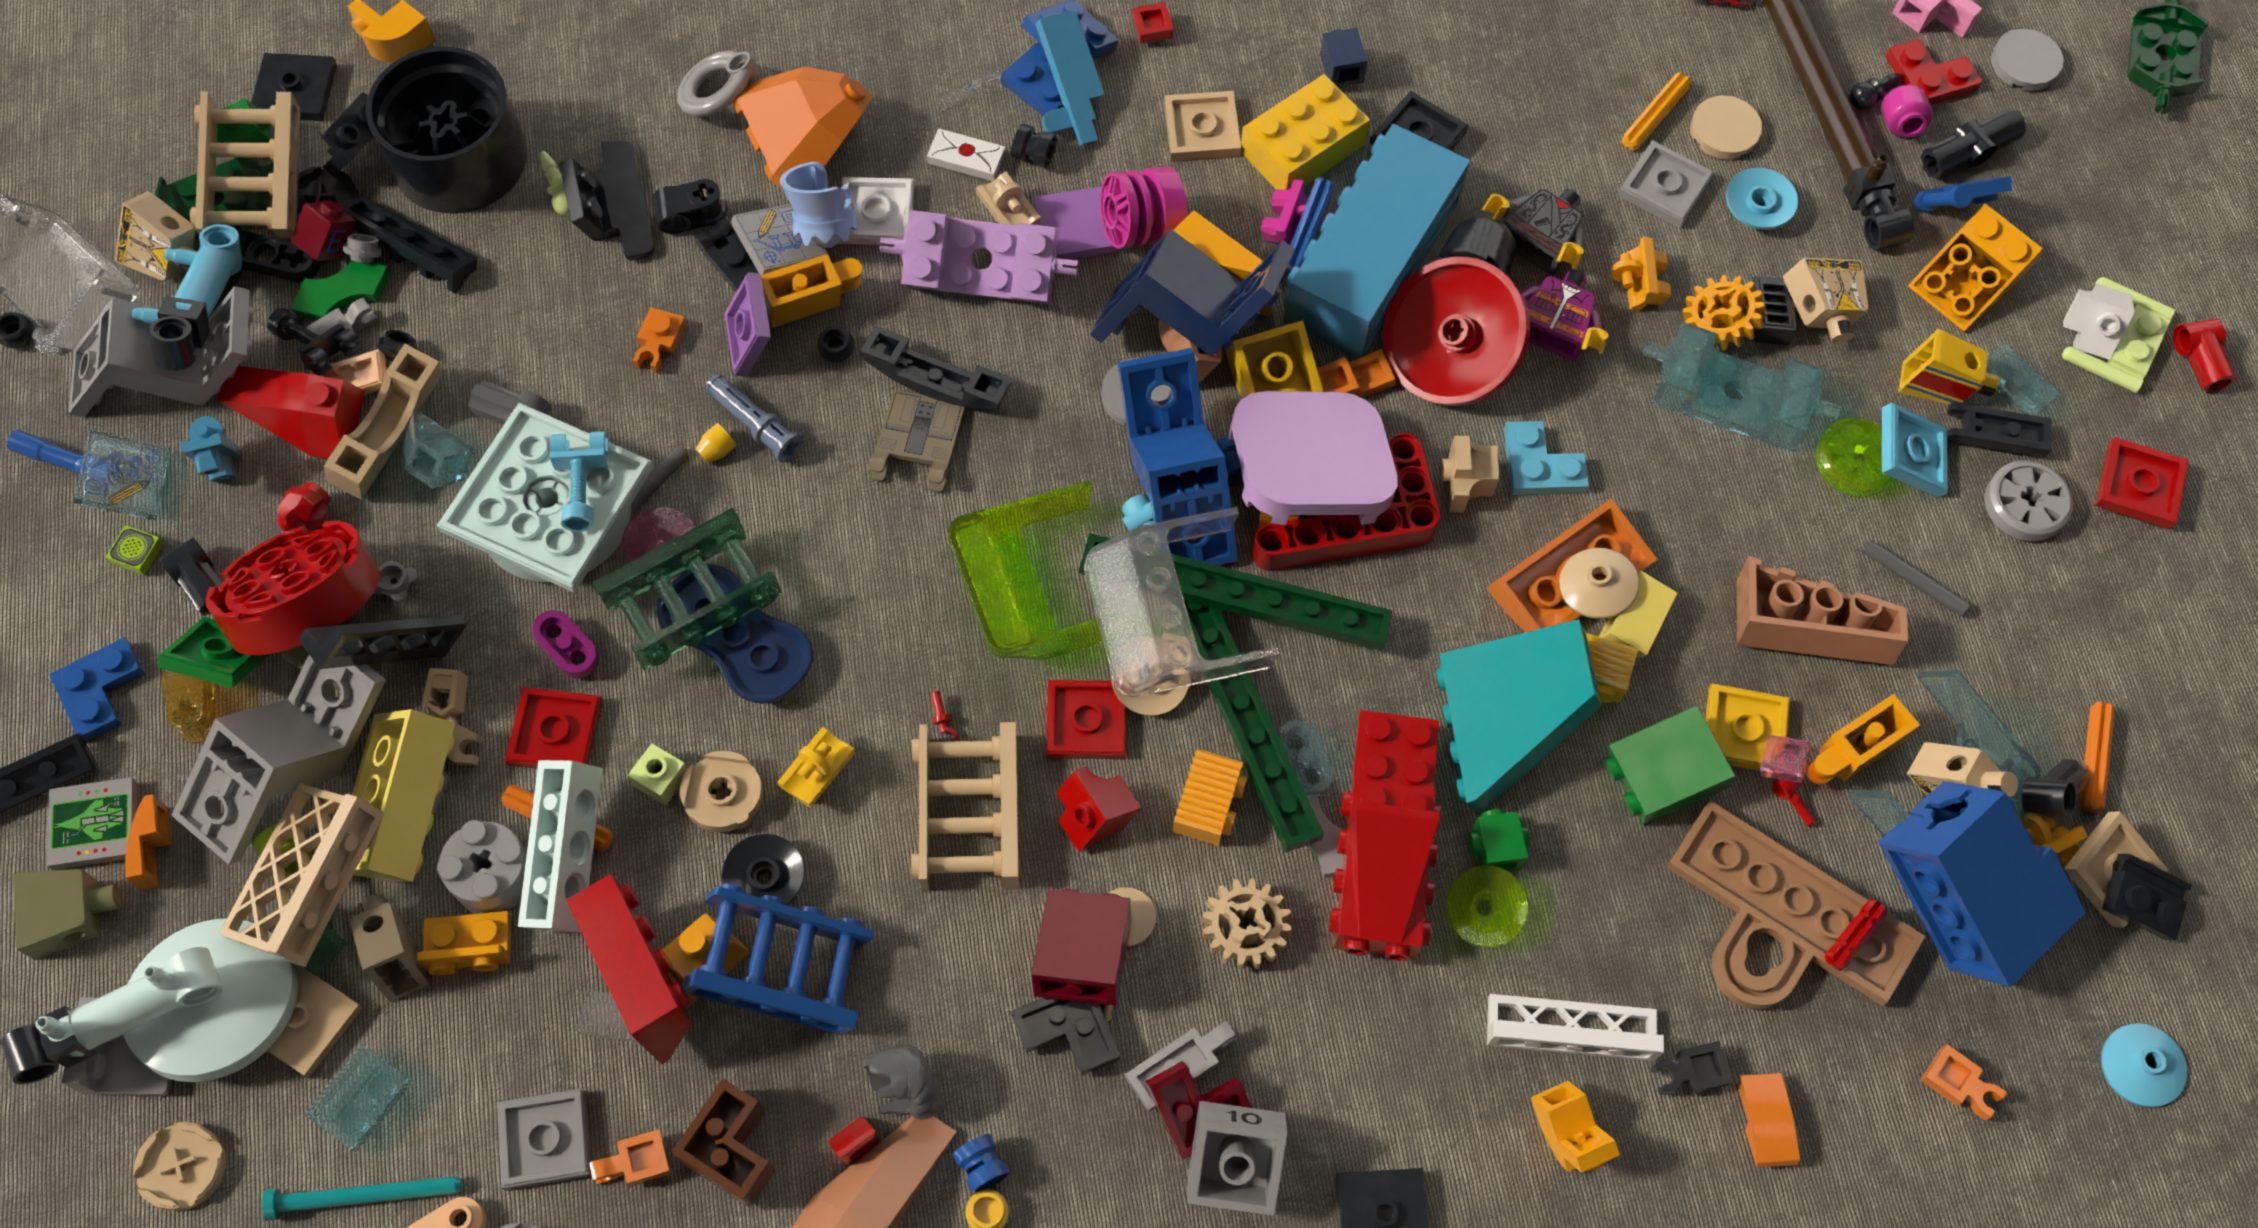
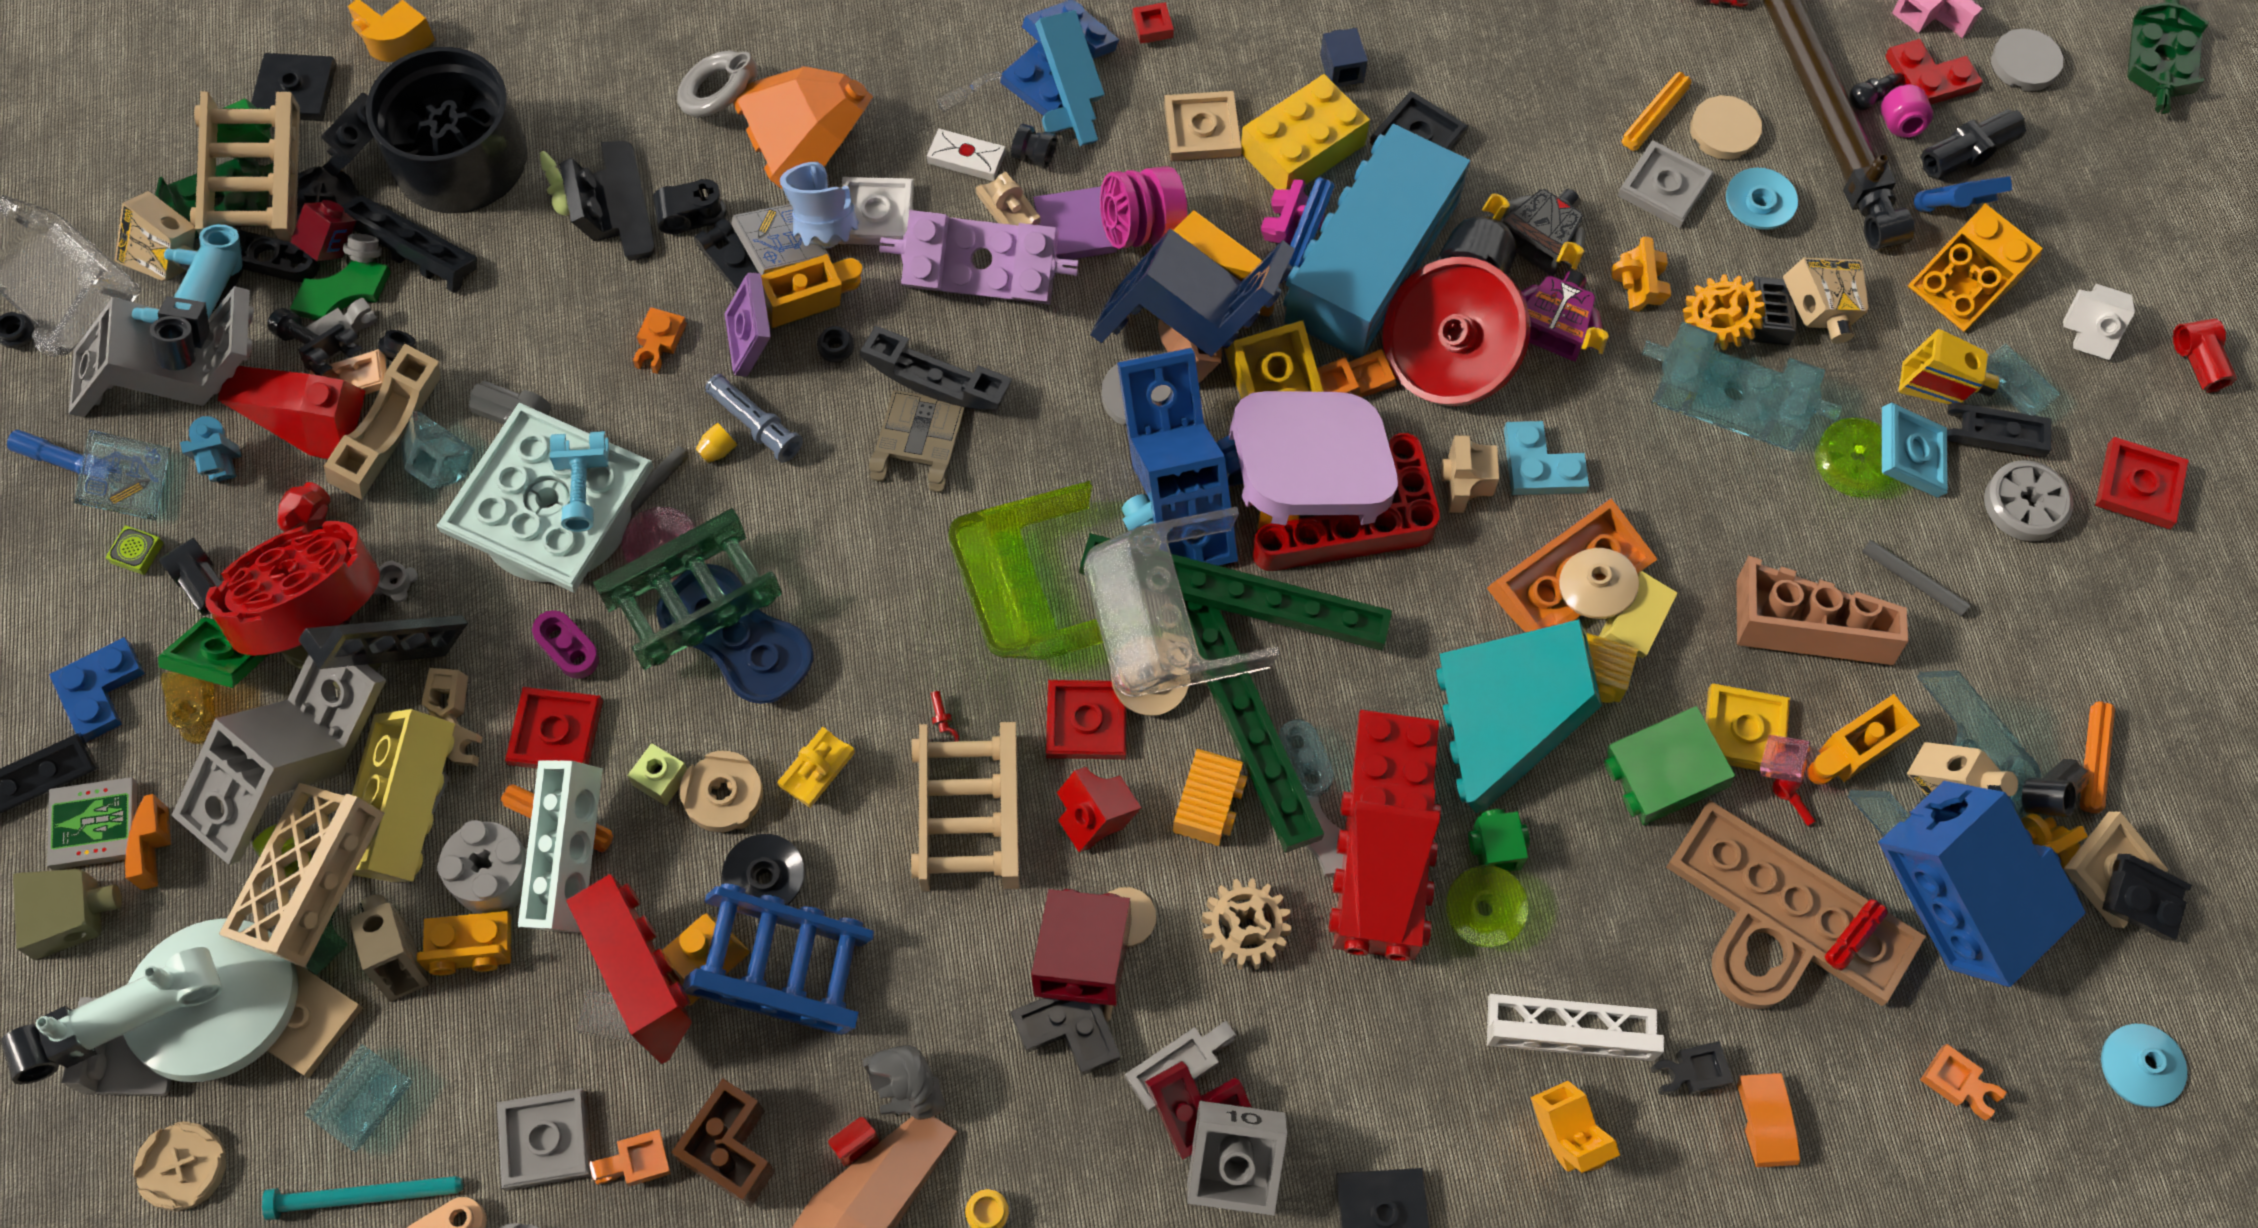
(981, 1163): blue wheel -> none
(2137, 346): yellowish green plate -> none

